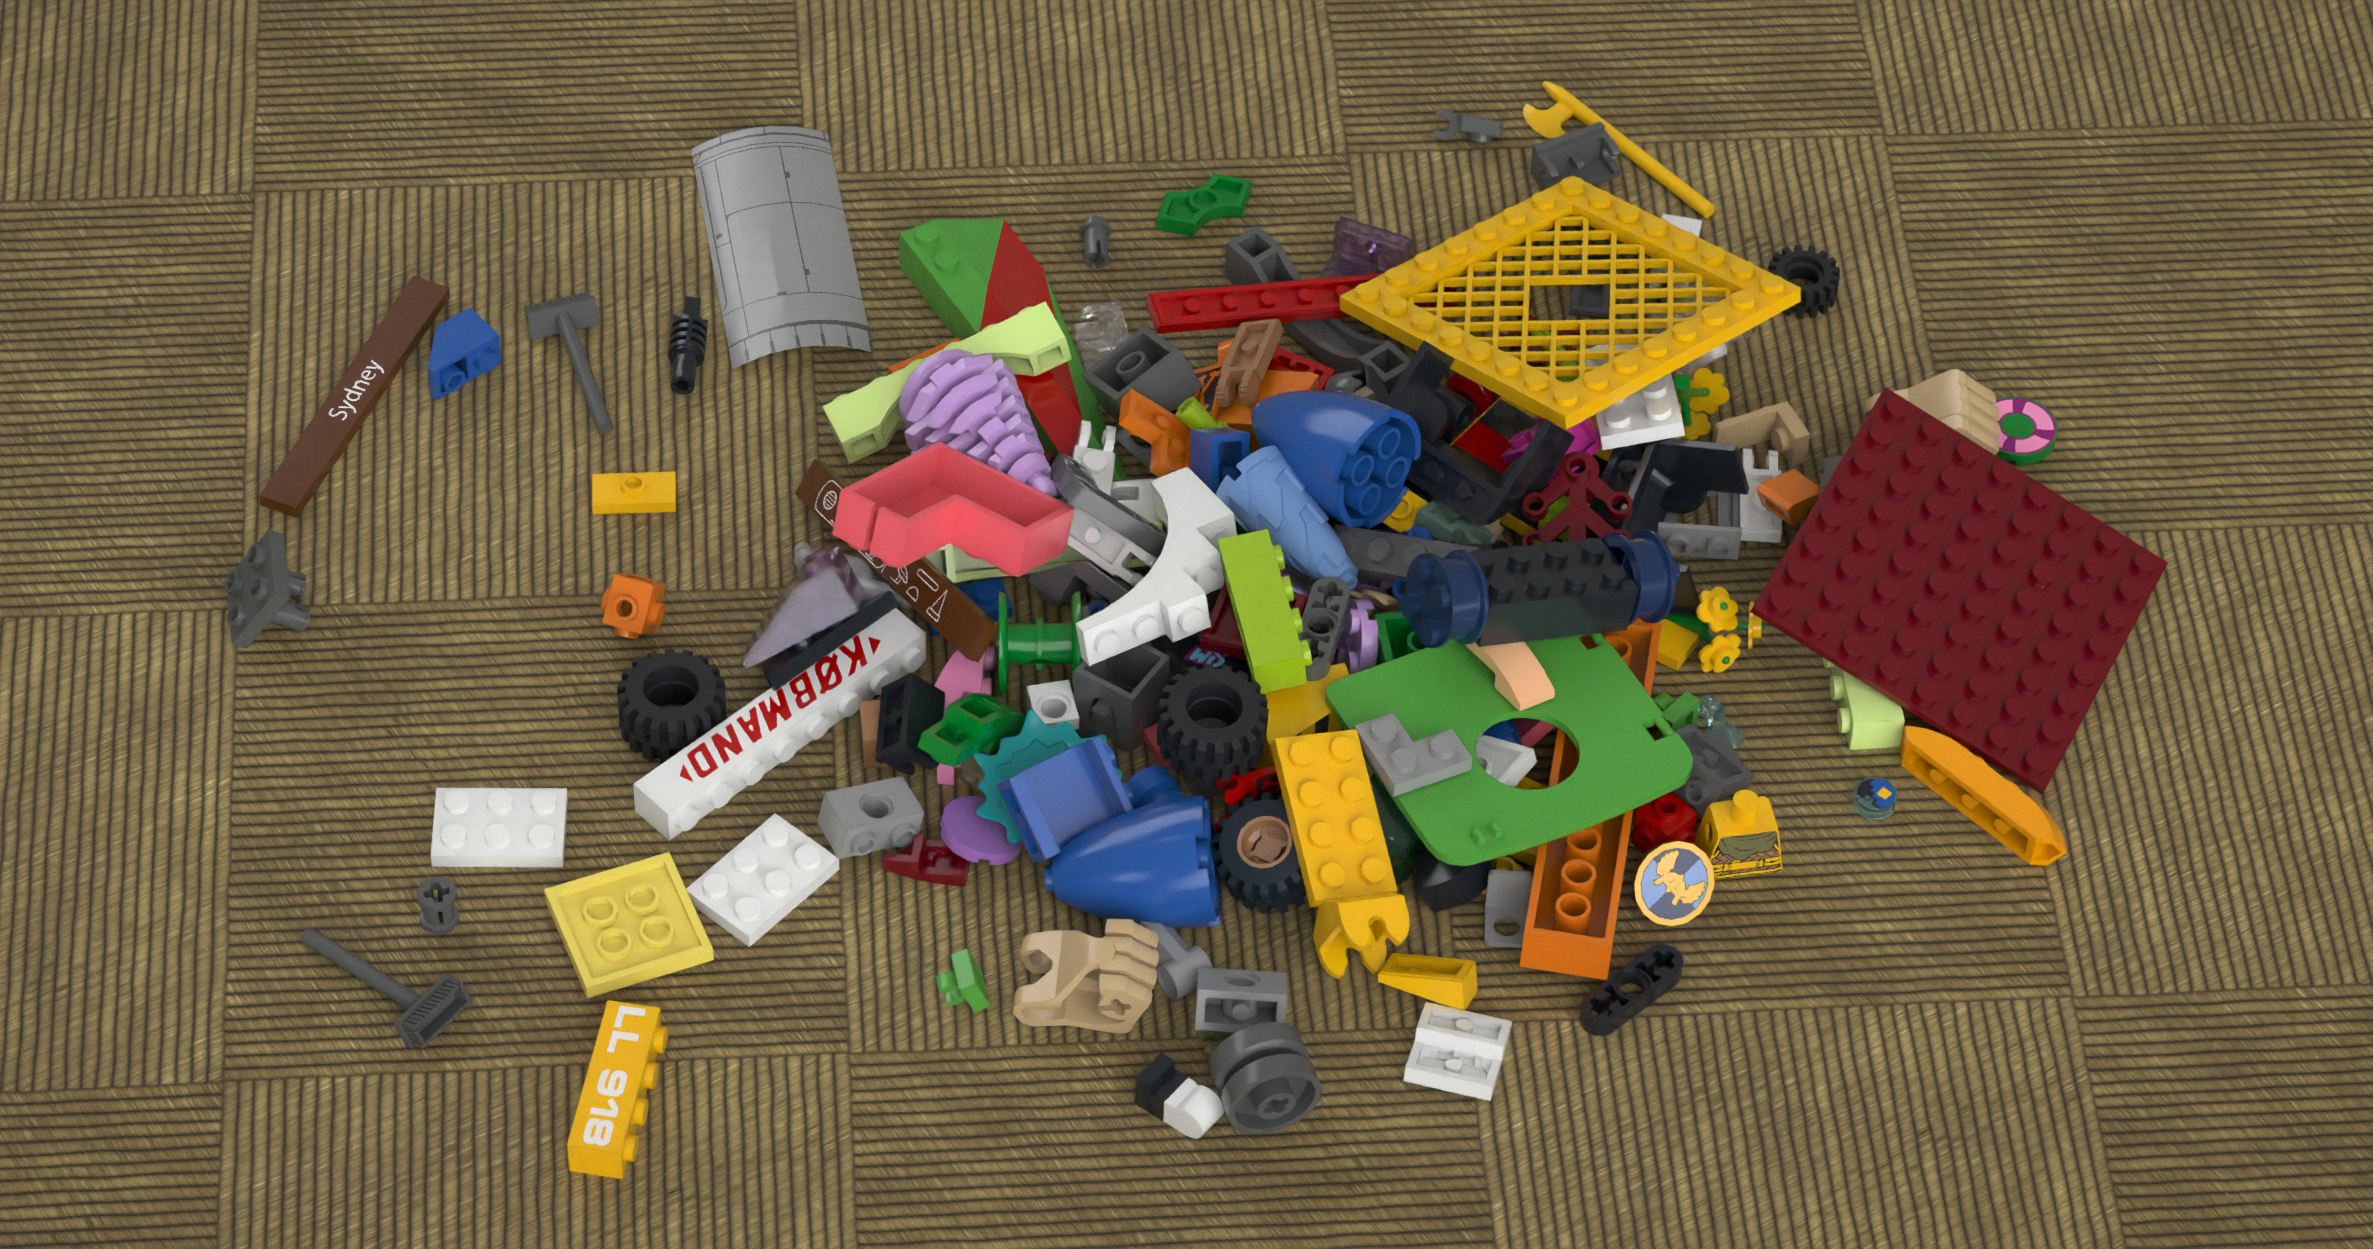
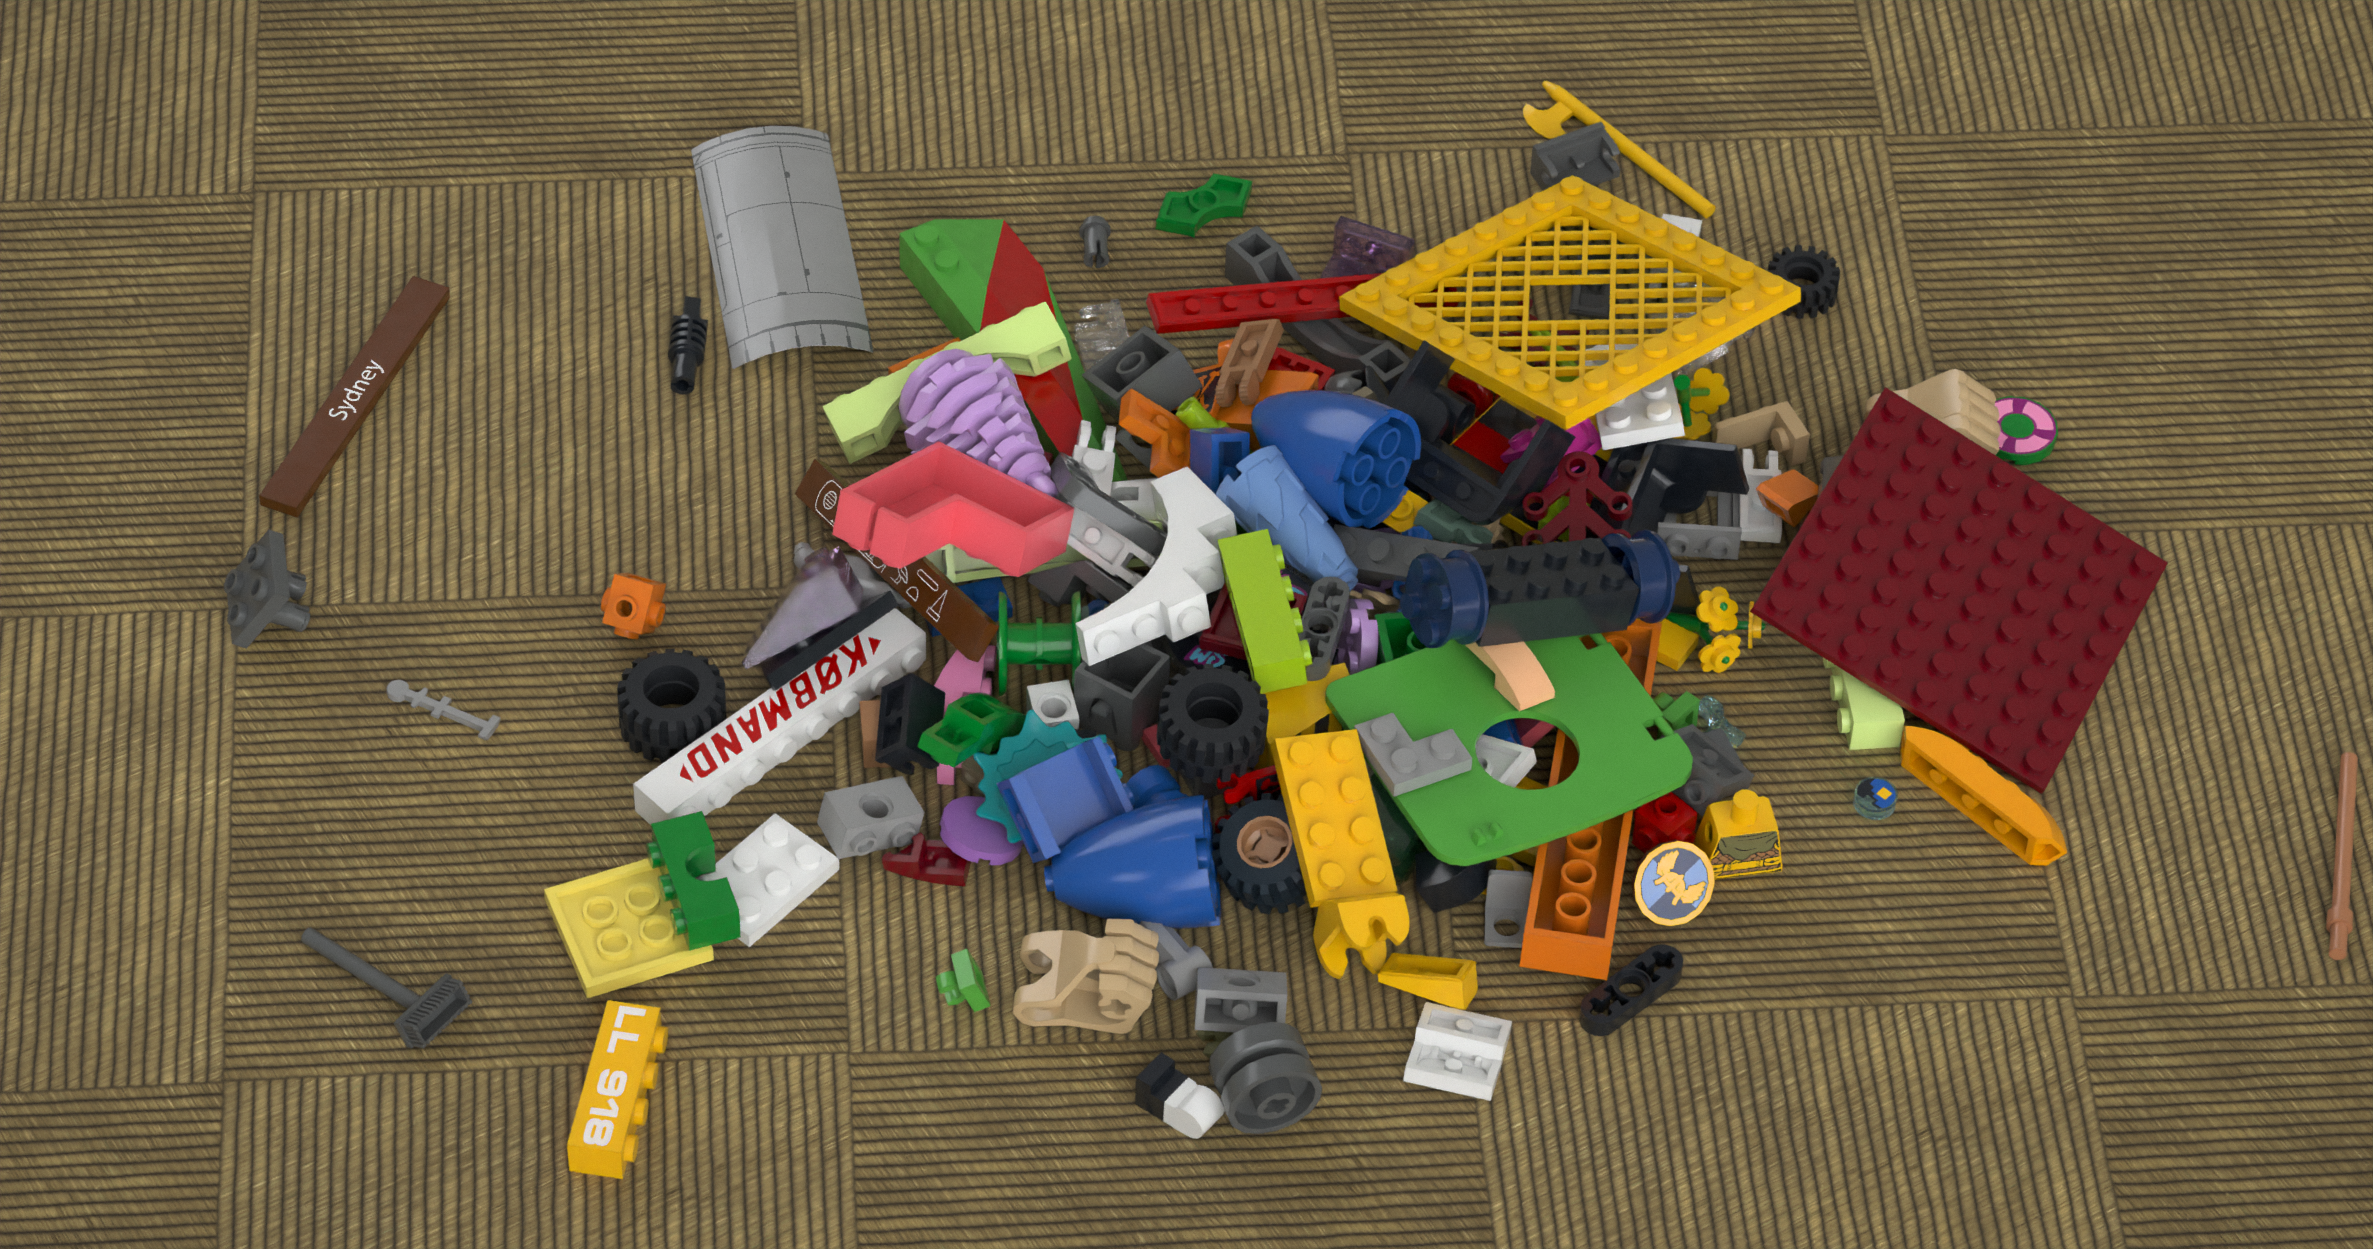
(399, 691): none -> light grey piece
(446, 898): dark grey bush -> none
(461, 352): blue slope -> none
(499, 827): white plate -> none
(564, 318): dark grey piece -> none
(634, 492): yellow plate -> none
(702, 909): none -> green arch
(1478, 128): dark grey plate -> none
(2339, 917): none -> nougat bar

